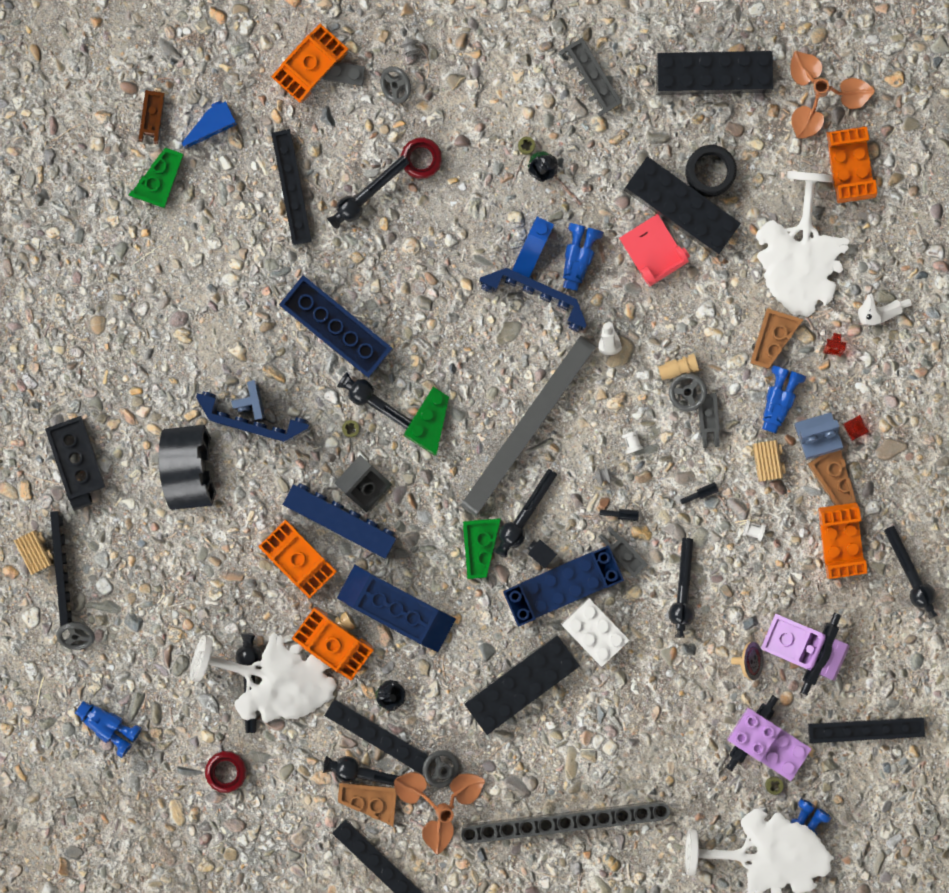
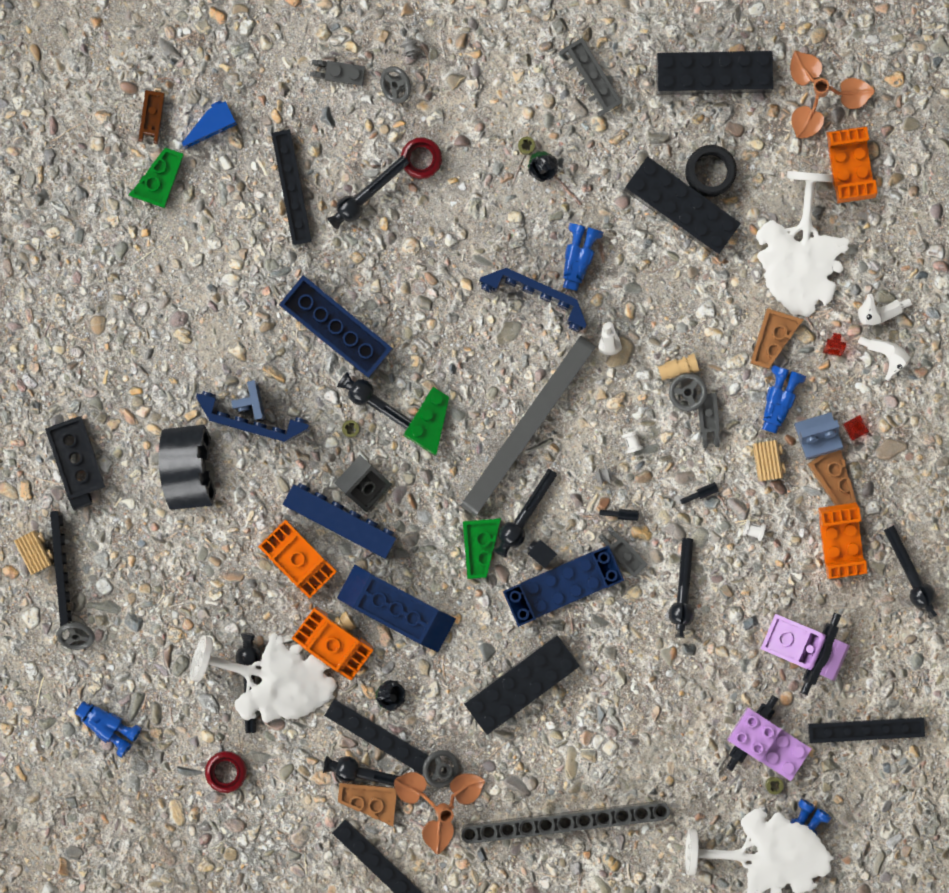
(309, 63): orange plate -> none
(533, 247): blue slope -> none
(595, 632): white brick -> none
(654, 253): coral door -> none
(751, 661): shield -> none
(897, 356): none -> white animal

